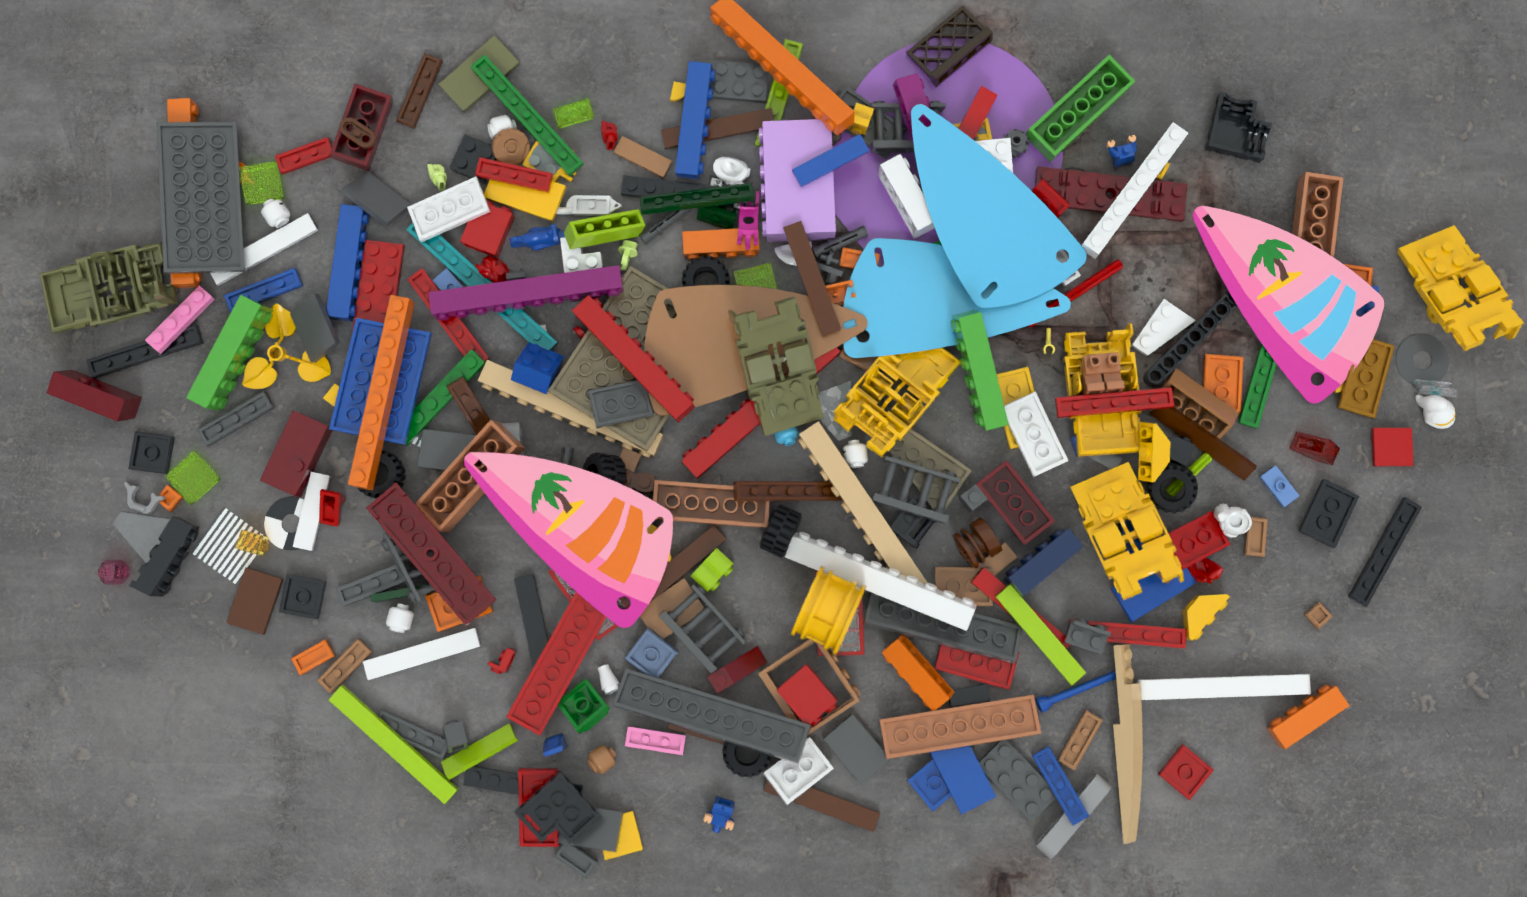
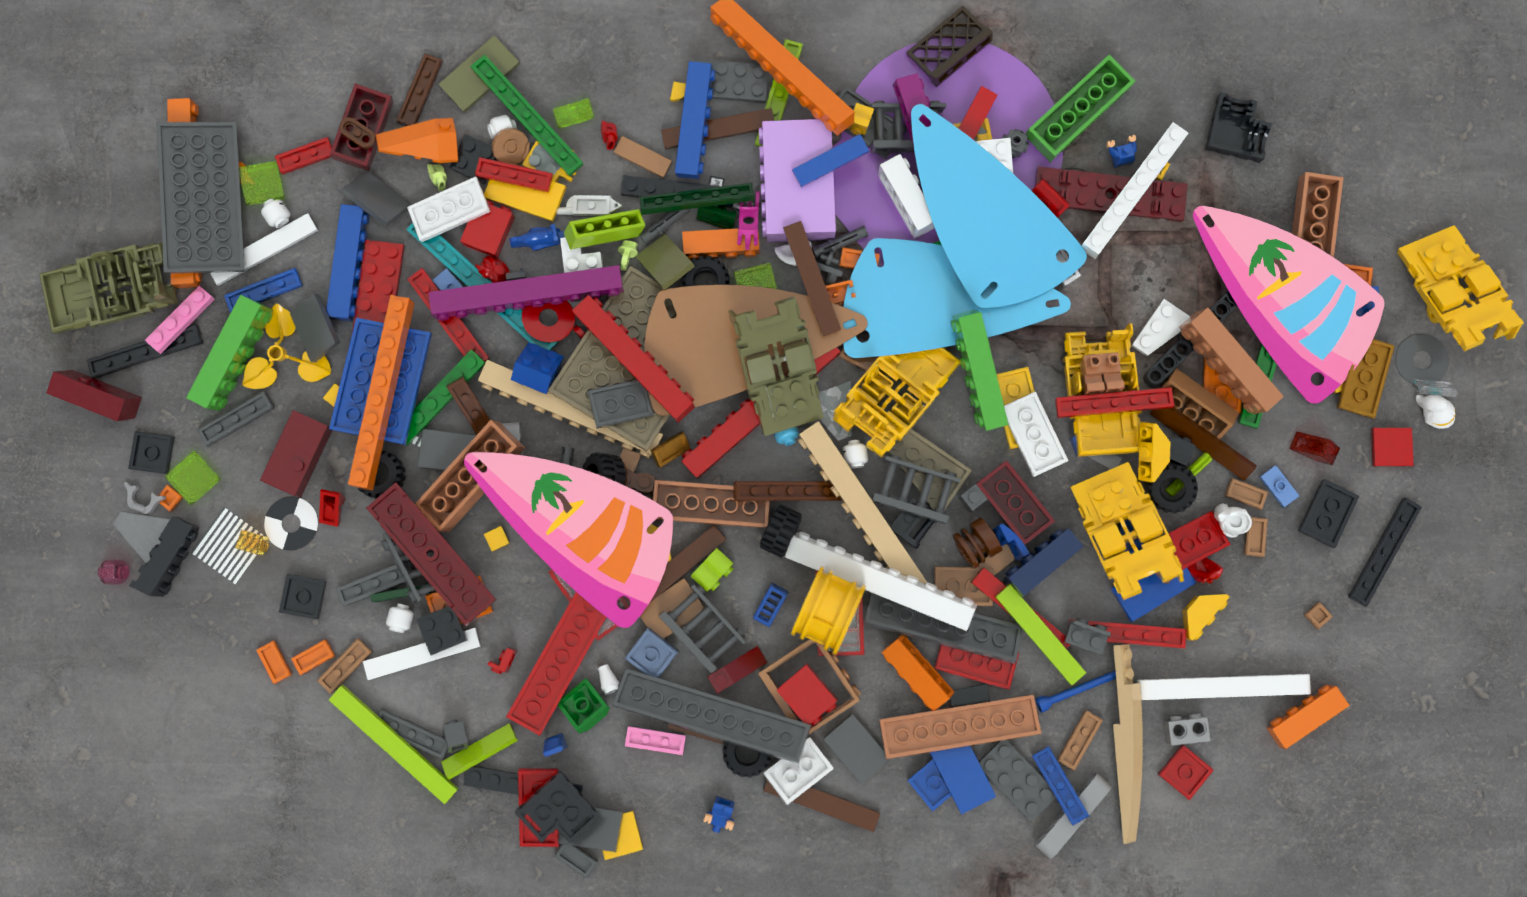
(254, 601): reddish brown tile -> none
(274, 662): none -> orange tile
(309, 517): white tile -> none
(427, 139): none -> orange wedge
(441, 630): none -> black plate
(496, 538): none -> yellow tile
(531, 615): black tile -> none
(553, 333): none -> red sticker
(601, 759): medium nougat head -> none
(665, 261): none -> olive tile
(670, 449): none -> pearl gold tile
(731, 170): white hat -> none
(781, 591): none -> blue slope
(1007, 536): none -> blue slope
(1048, 342): light yellow hand -> none
(1089, 283): red axle -> none
(1187, 734): none -> light grey brick
(1230, 362): none -> nougat brick
(1246, 493): none -> medium nougat tile

